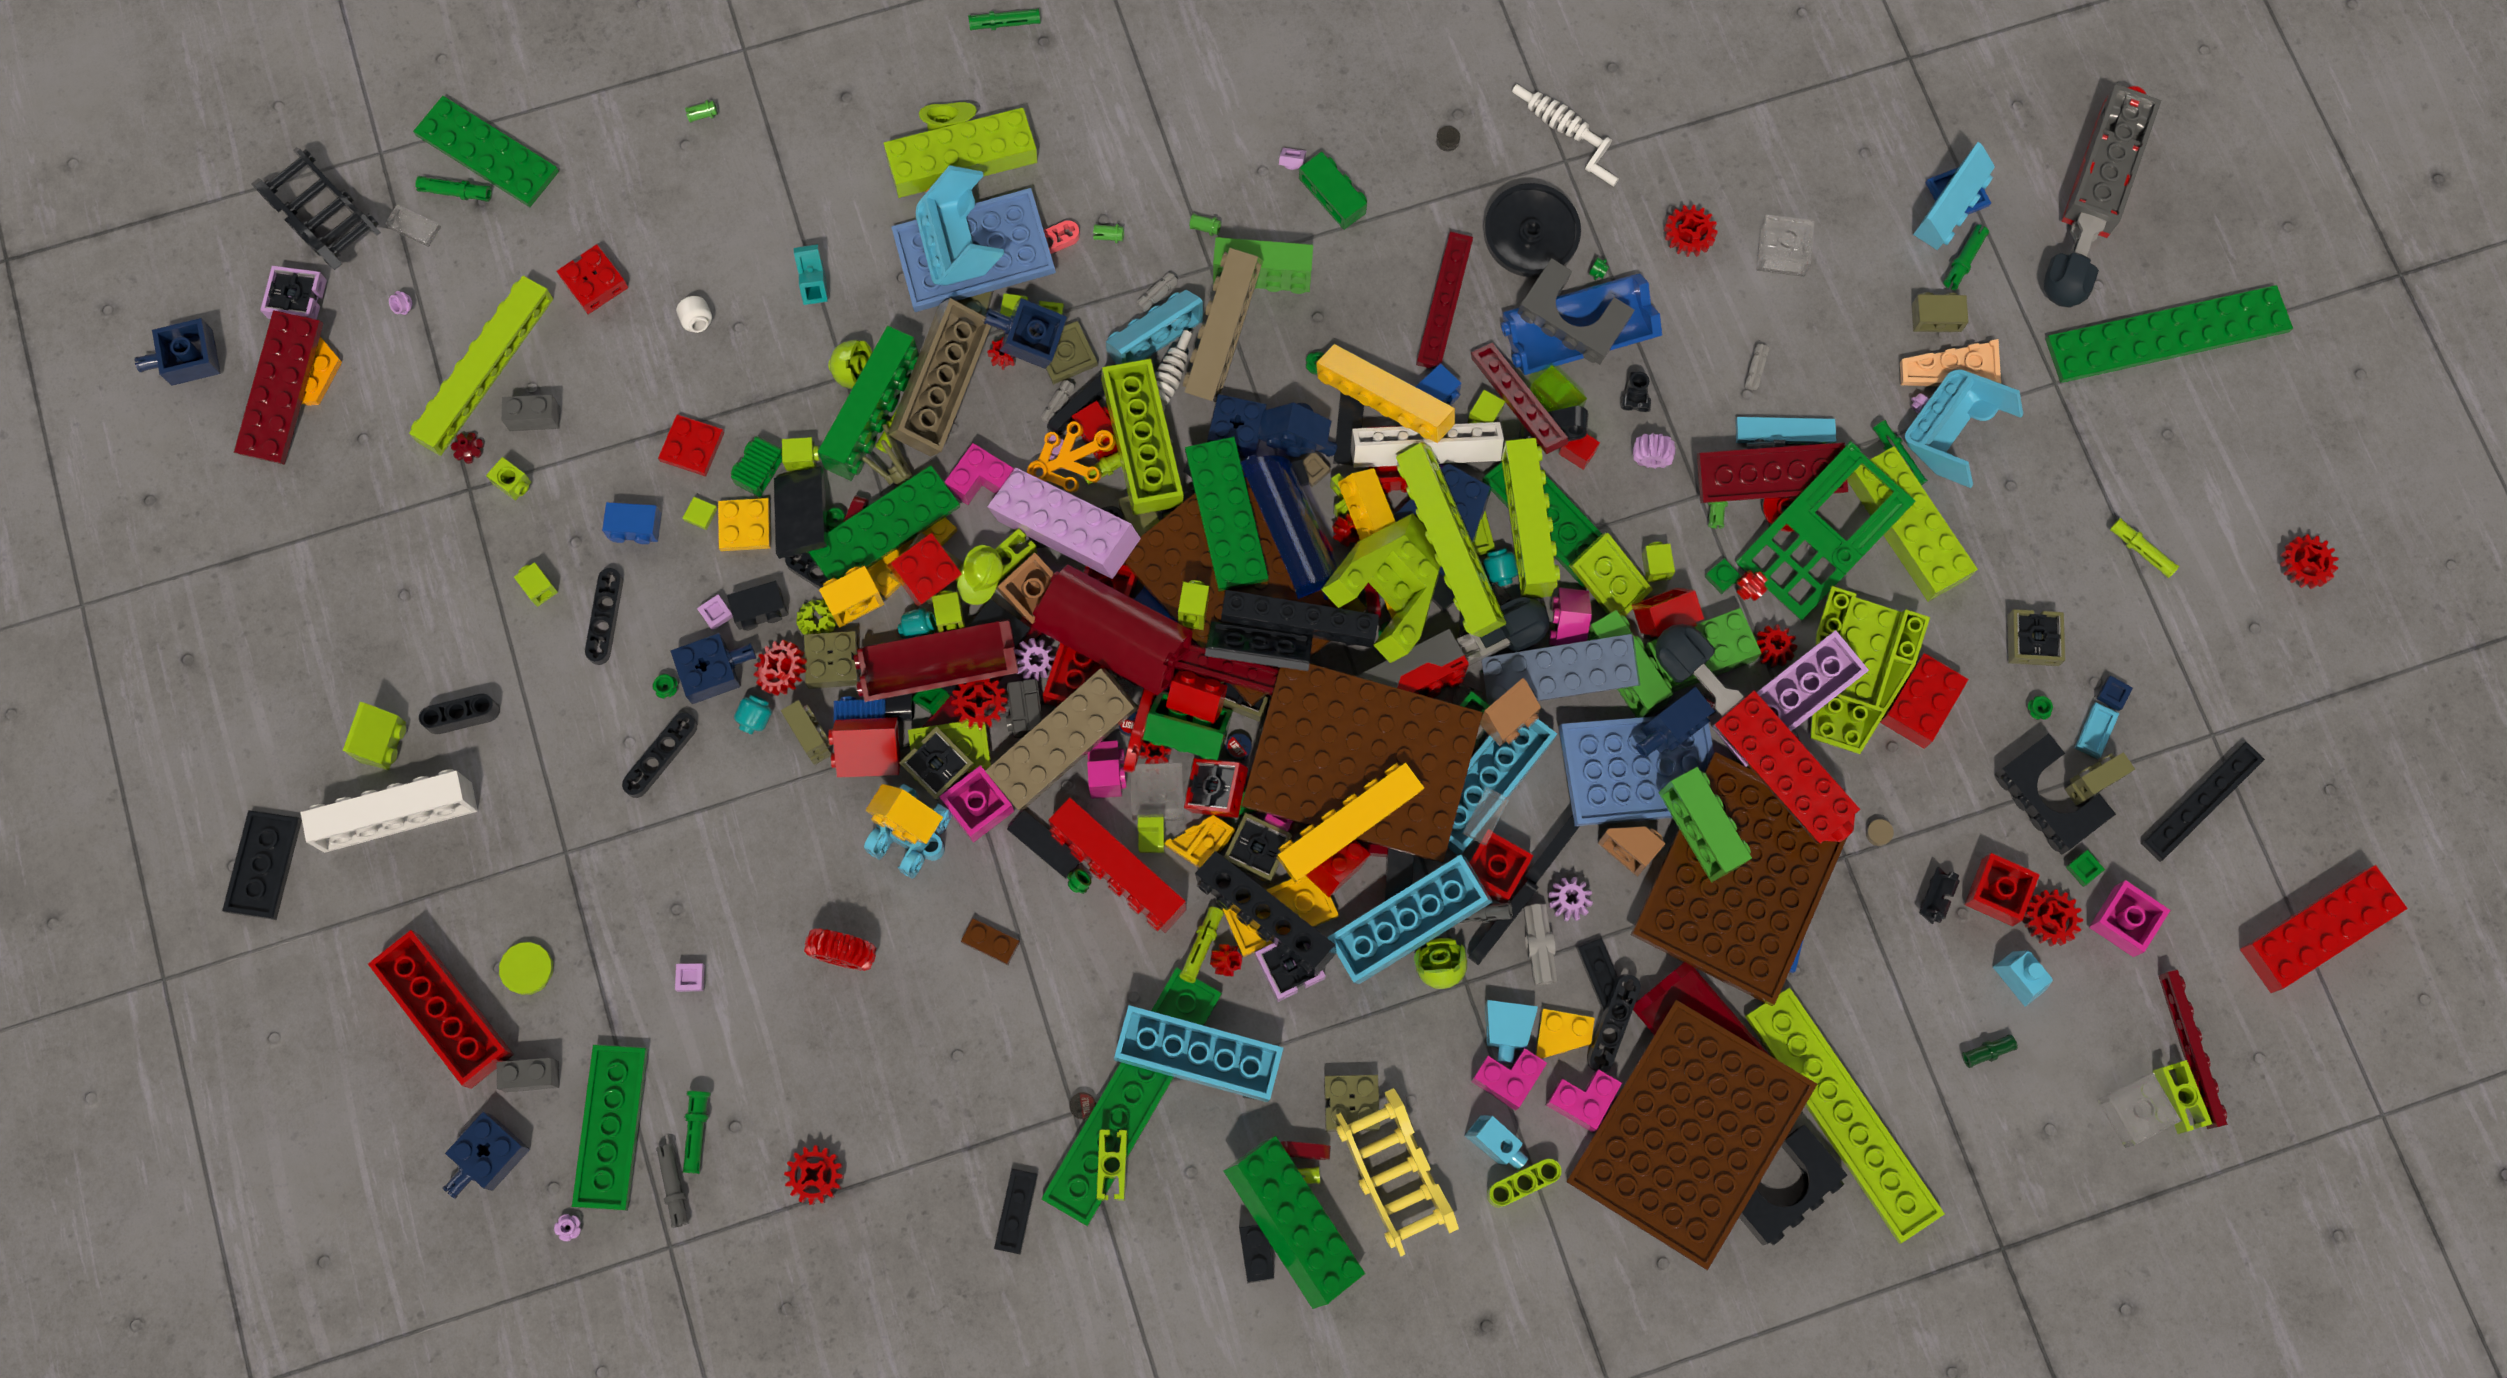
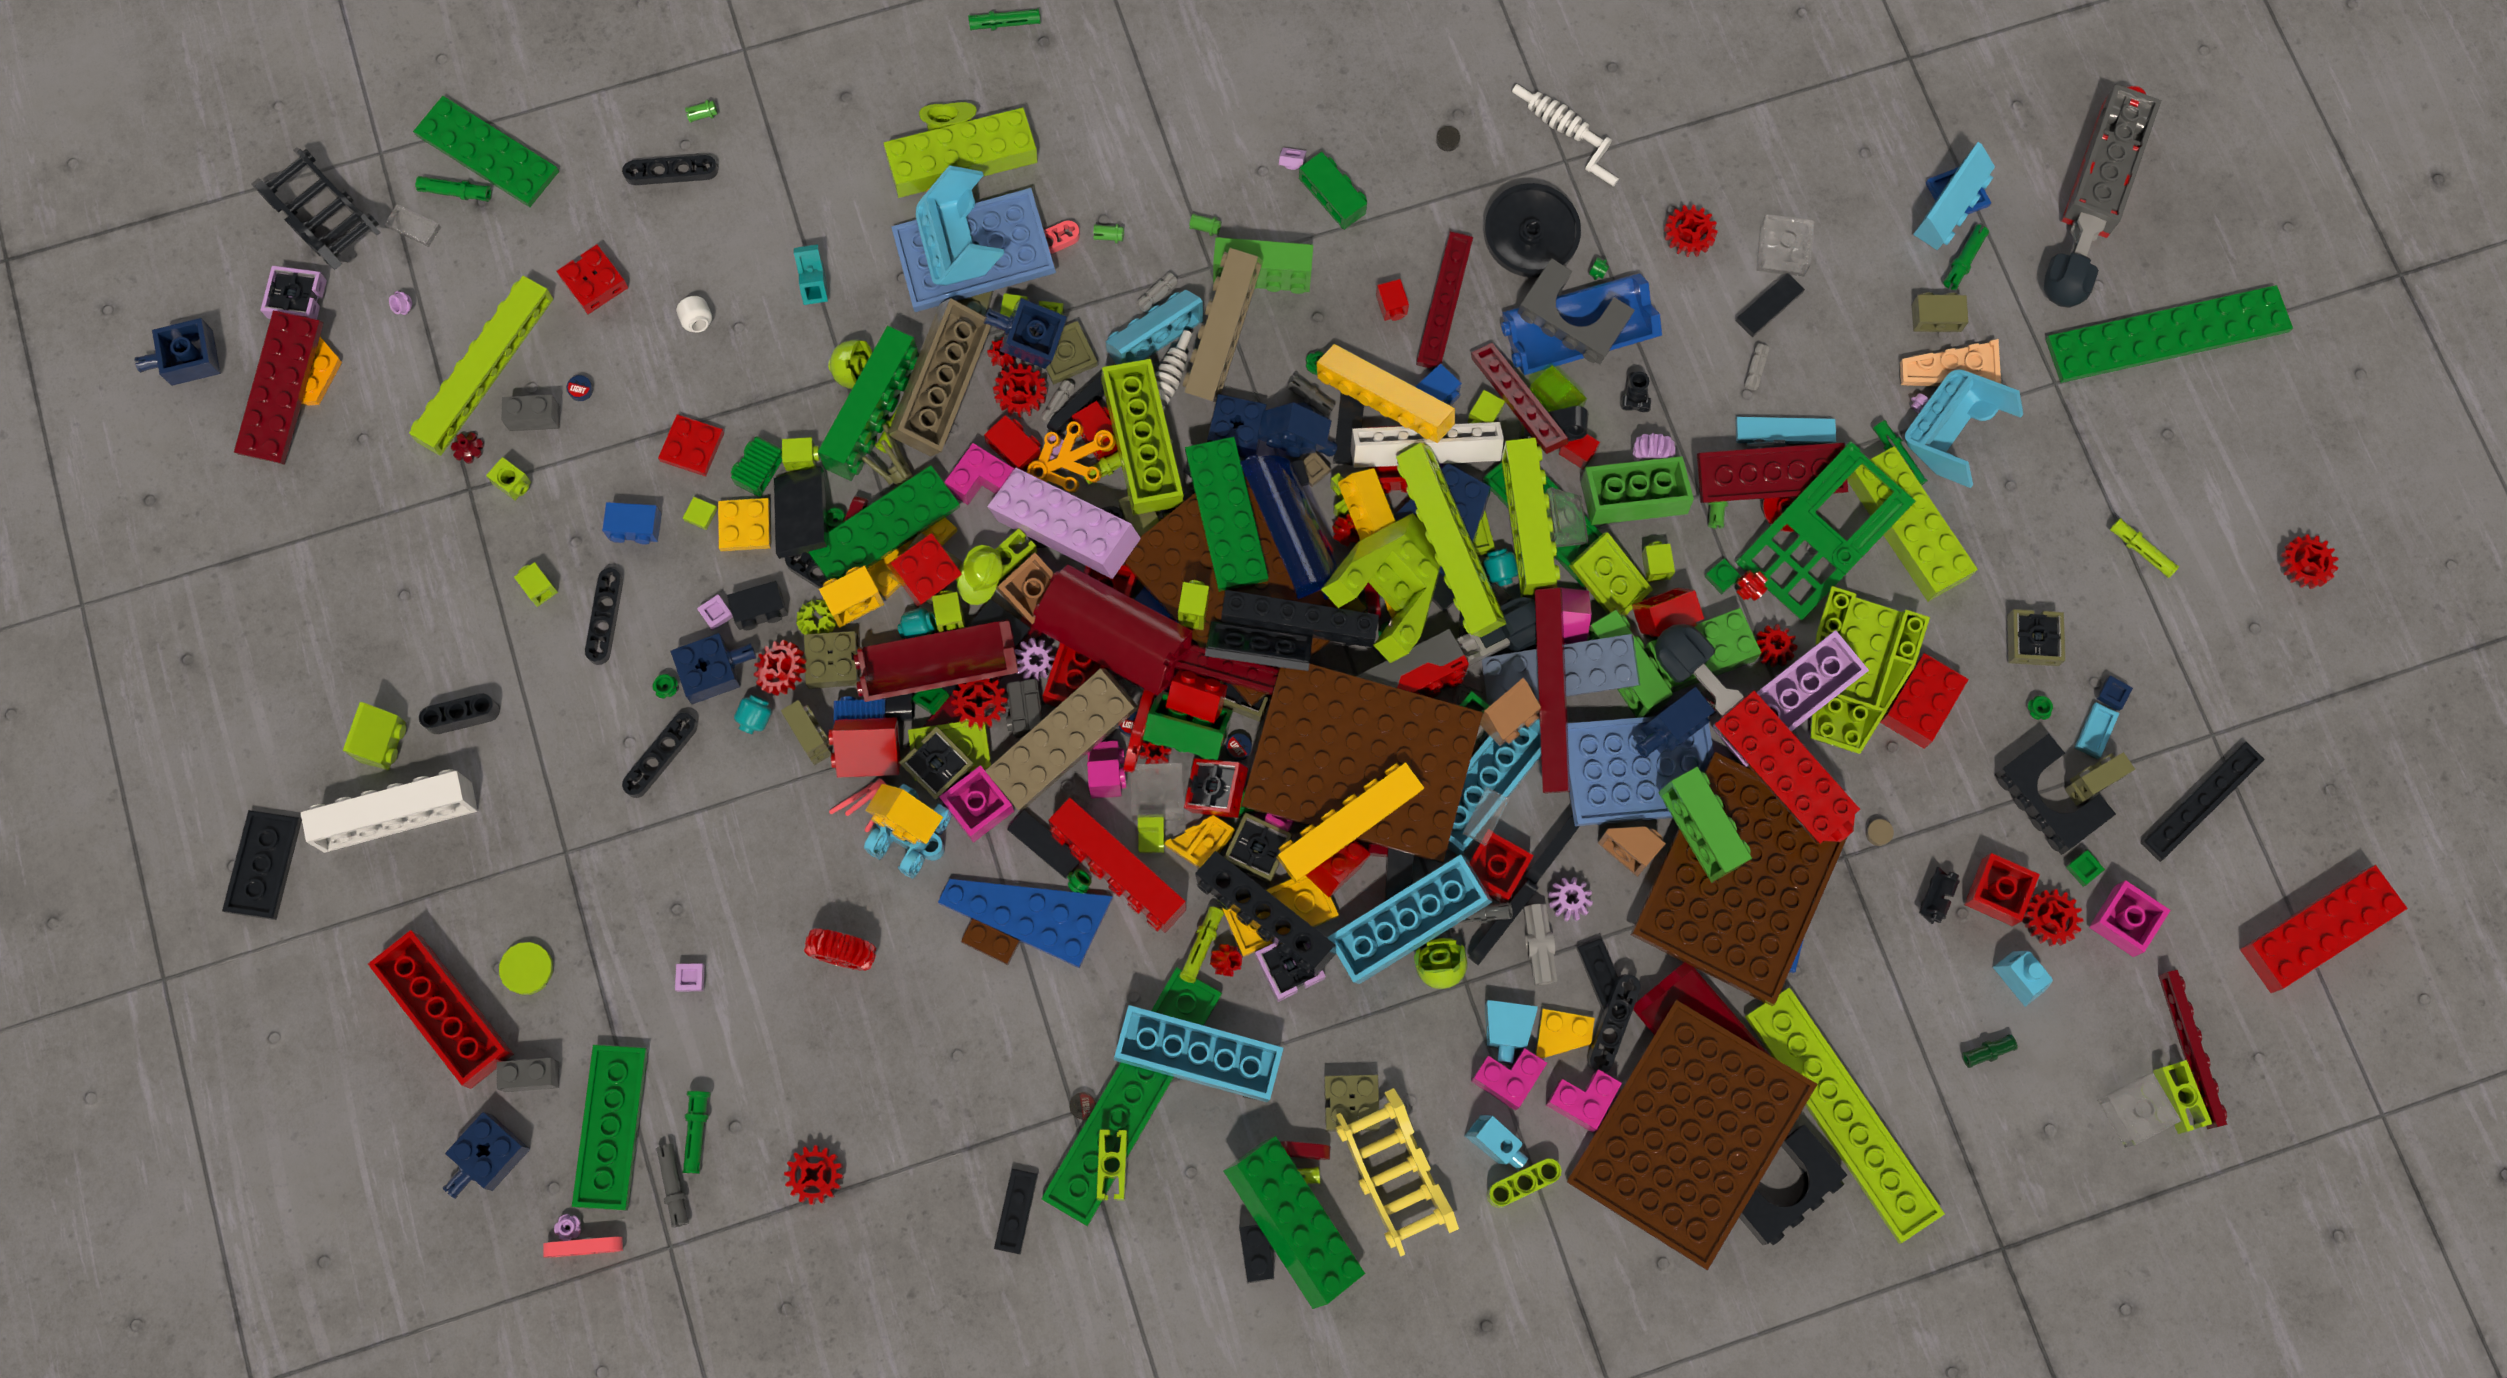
(579, 388): none -> tile
(582, 1247): none -> coral beam
(670, 174): none -> black beam
(870, 791): none -> coral plant
(1012, 443): none -> red brick
(1017, 400): none -> red gear
(1042, 918): none -> blue wing
(1311, 396): none -> dark grey pin
(1392, 300): none -> red brick
(1552, 691): none -> dark red tile
(1567, 518): none -> clear slope
(1637, 490): none -> bright green brick
(1770, 305): none -> black tile

